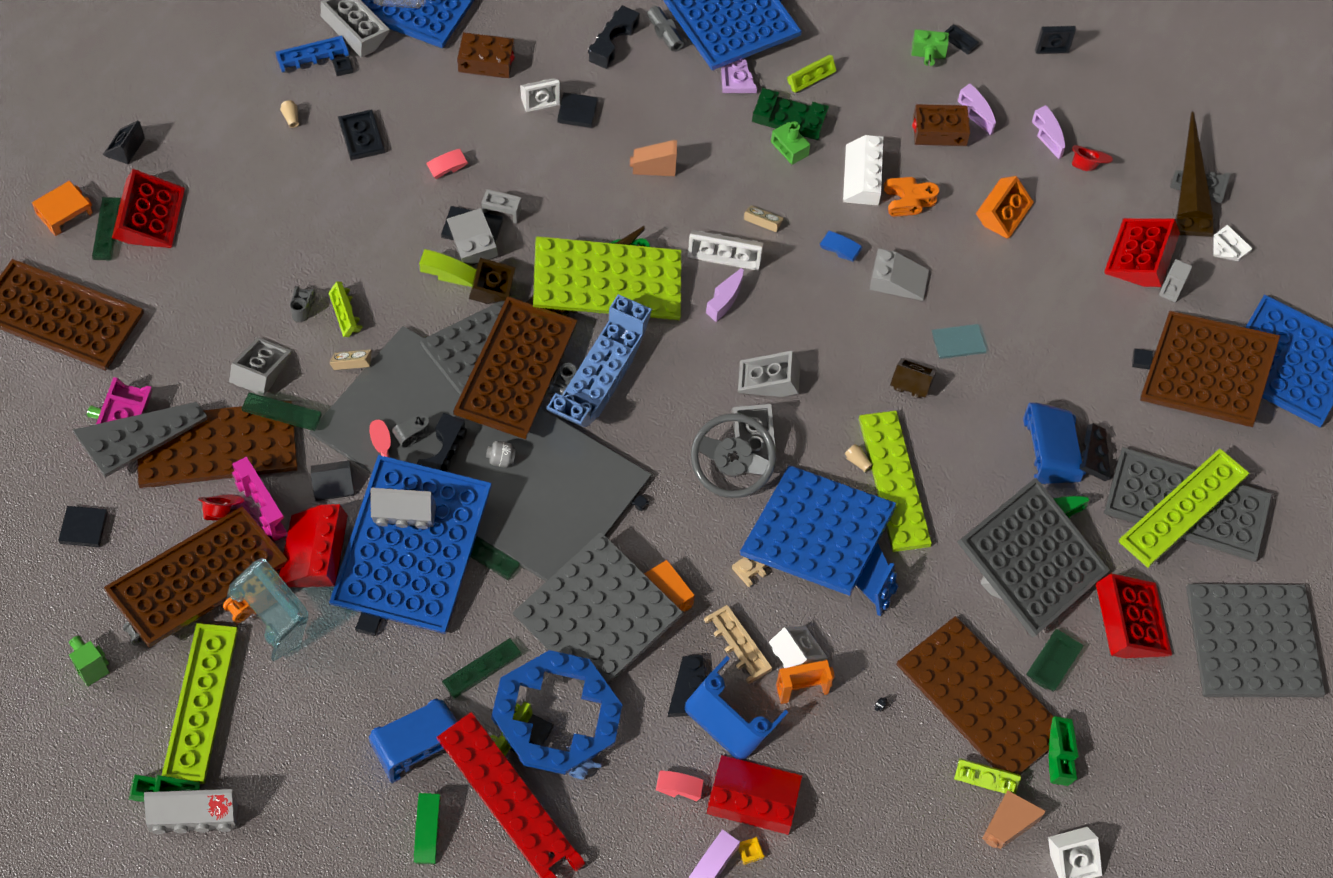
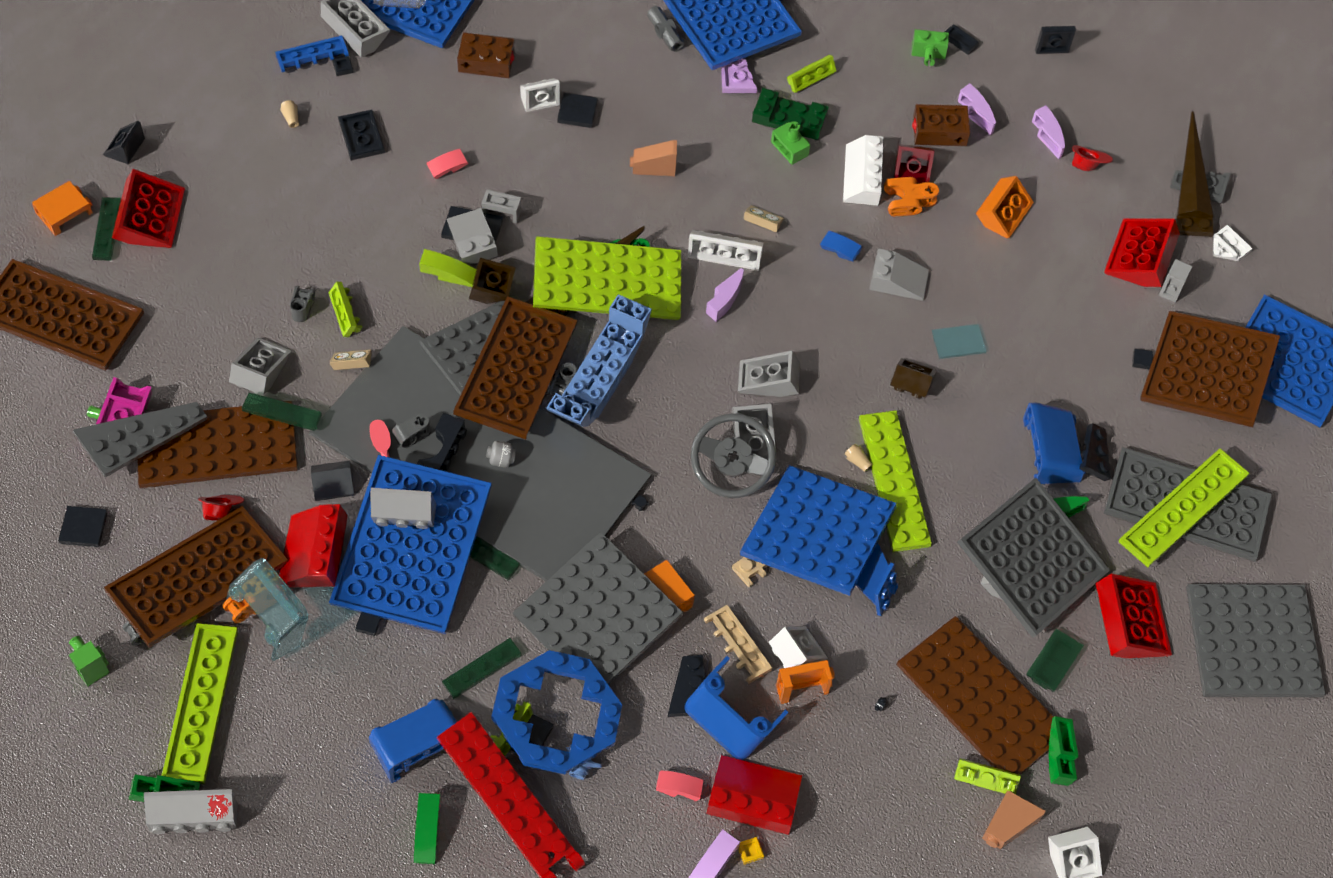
(251, 484): dark pink piece -> none
(622, 23): black arch -> none
(914, 162): none -> dark red slope

